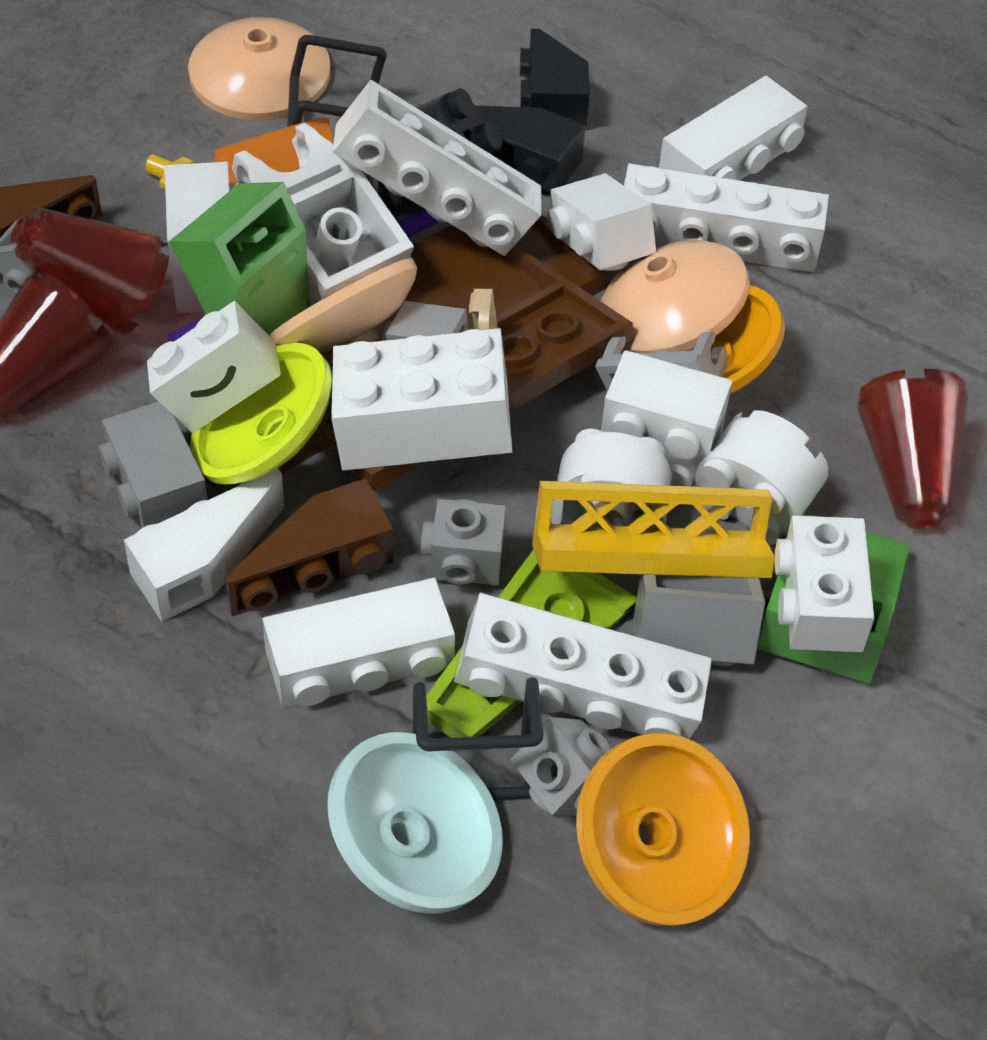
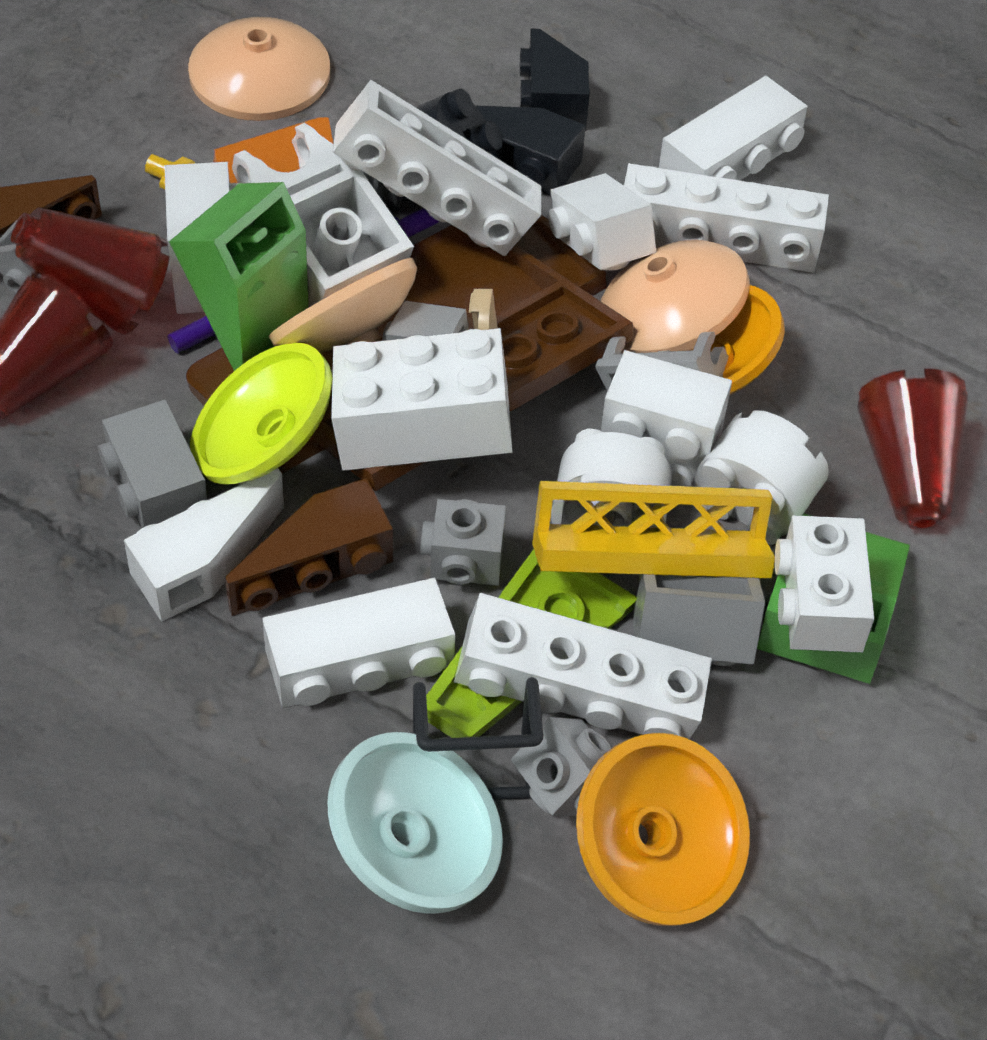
(212, 366): white brick -> none
(296, 108): black piece -> none

